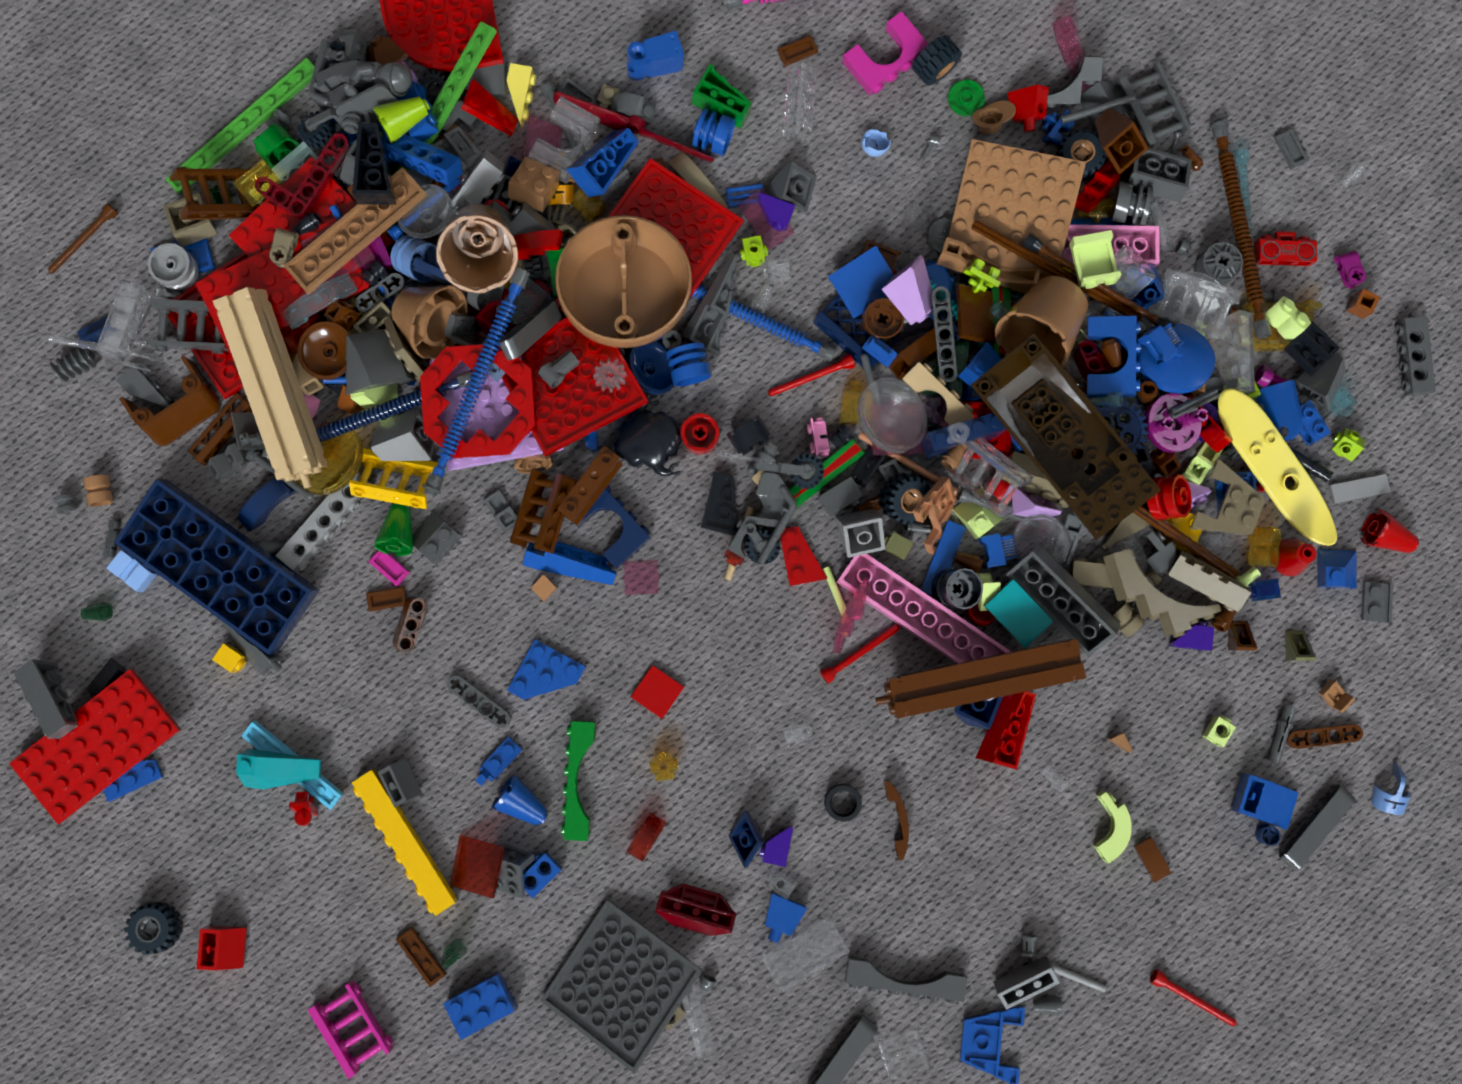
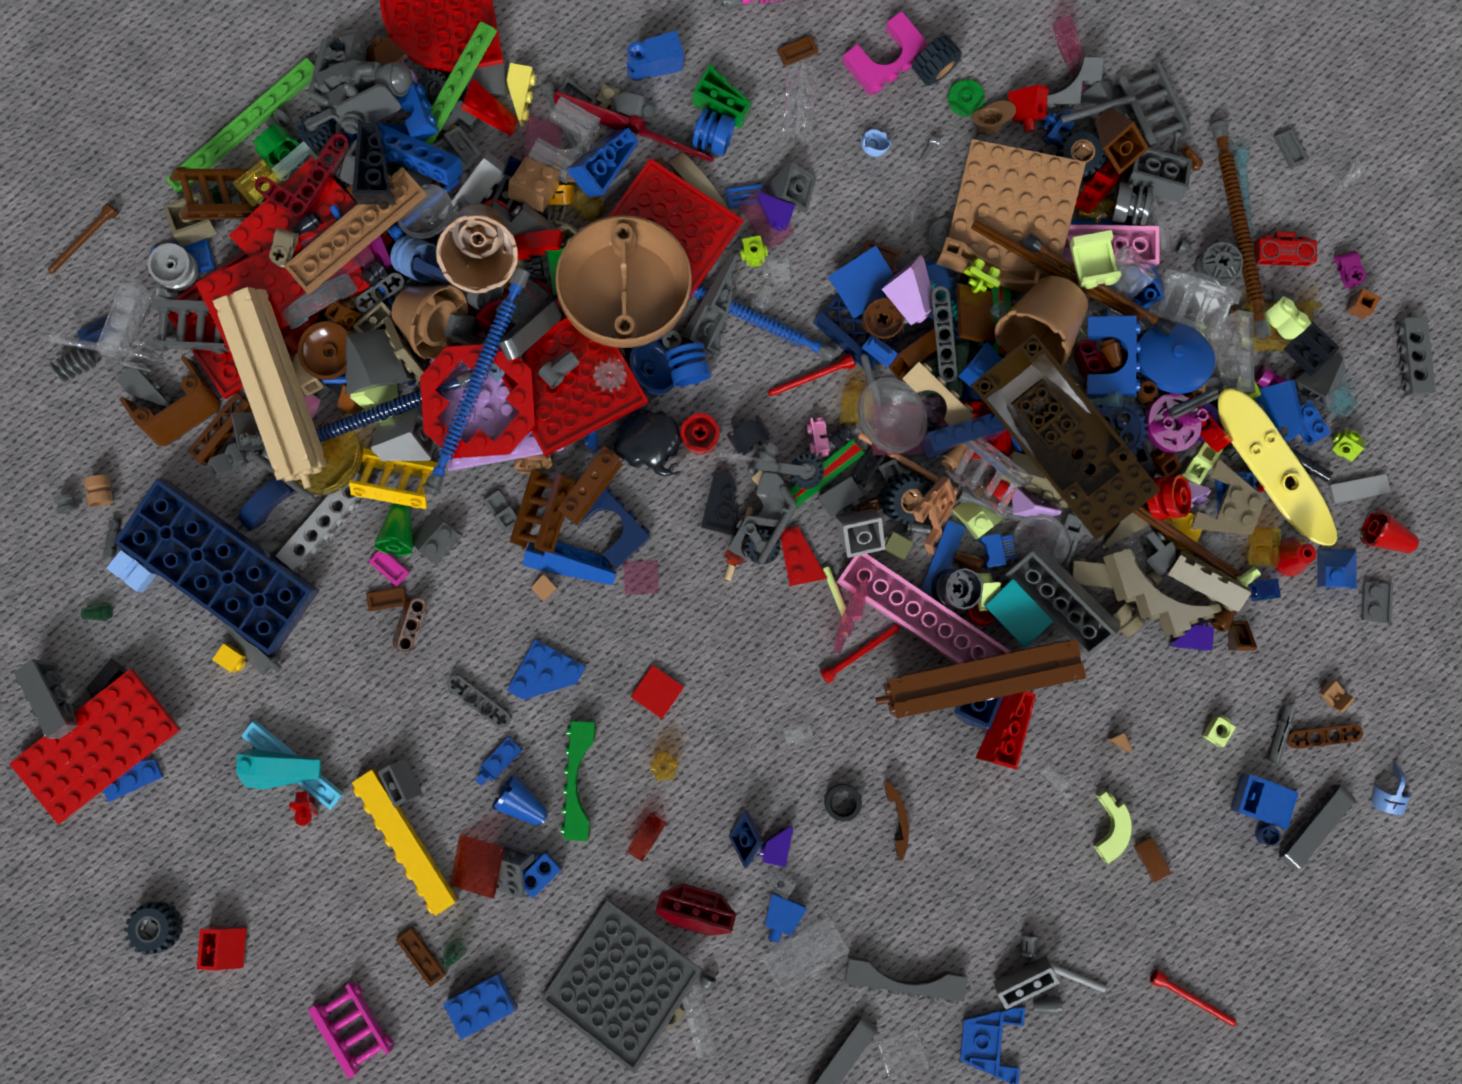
(401, 116): lime cone -> none
(954, 437): clear brick -> none
(1161, 343): blue piece -> none
(1298, 646): olive slope -> none

